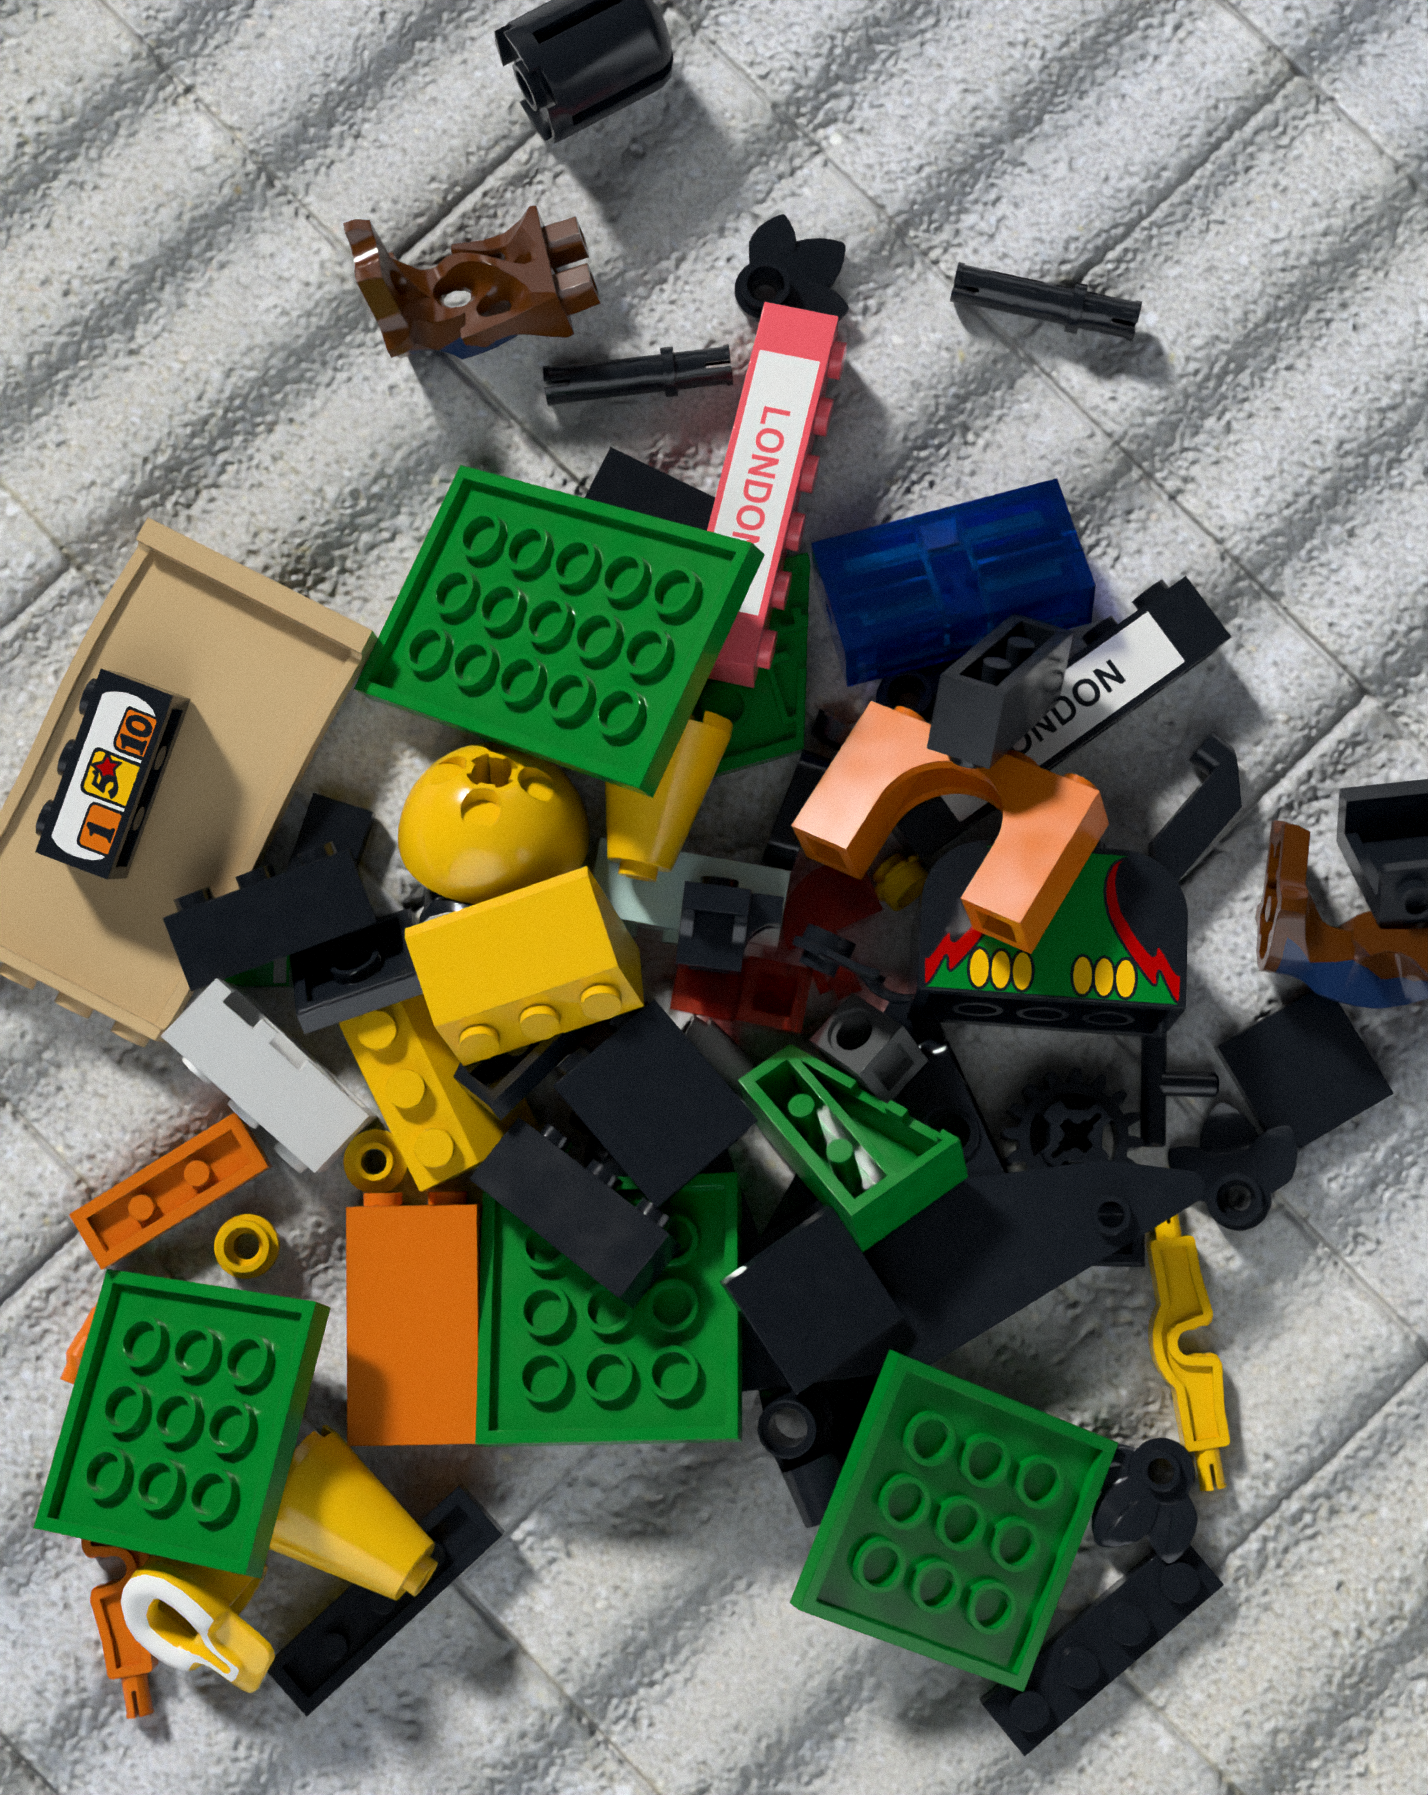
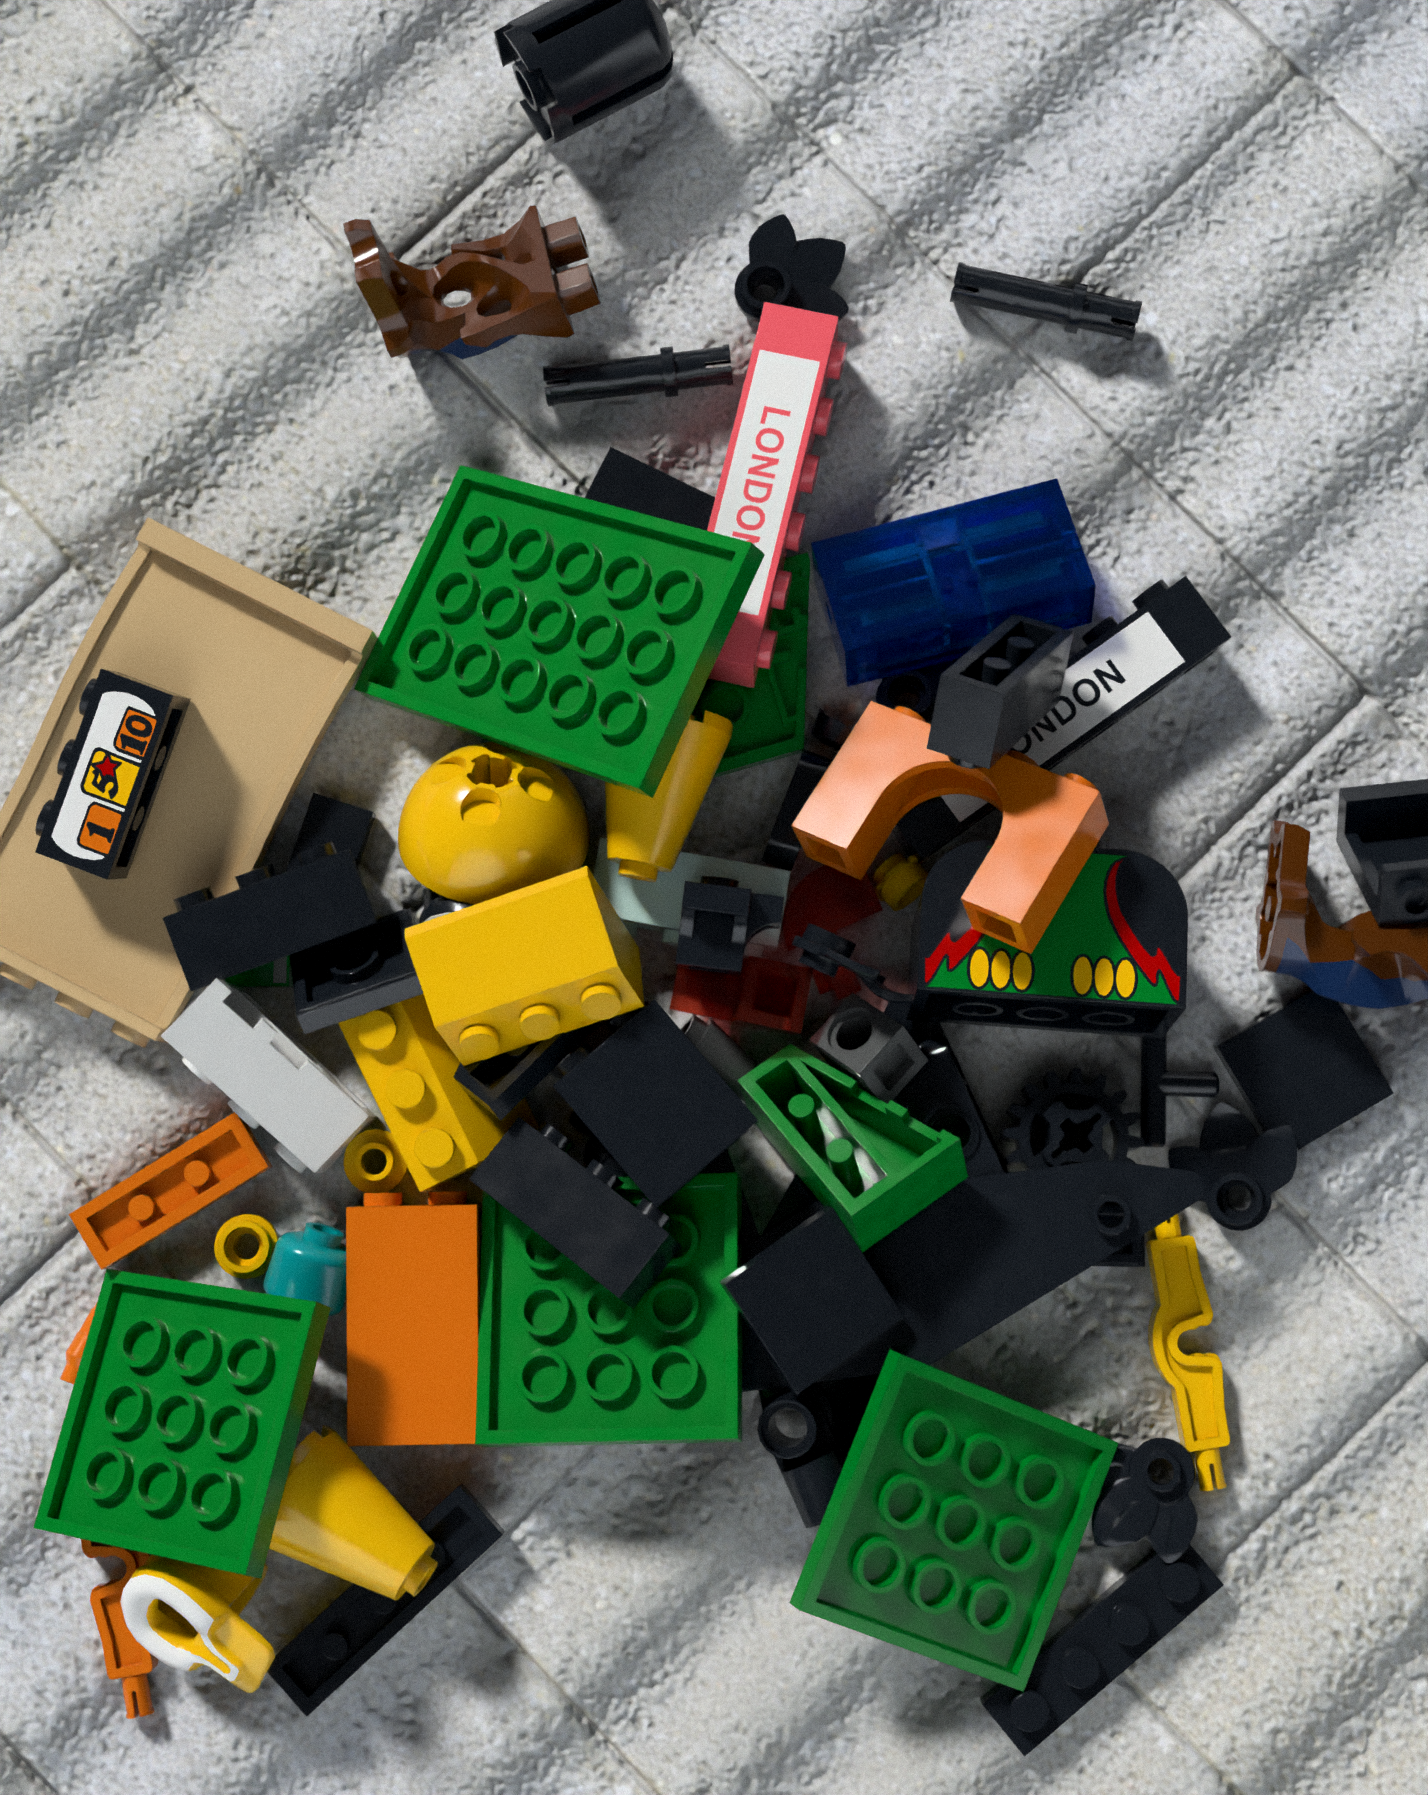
(309, 1266): none -> teal head
(1204, 811): black piece -> none

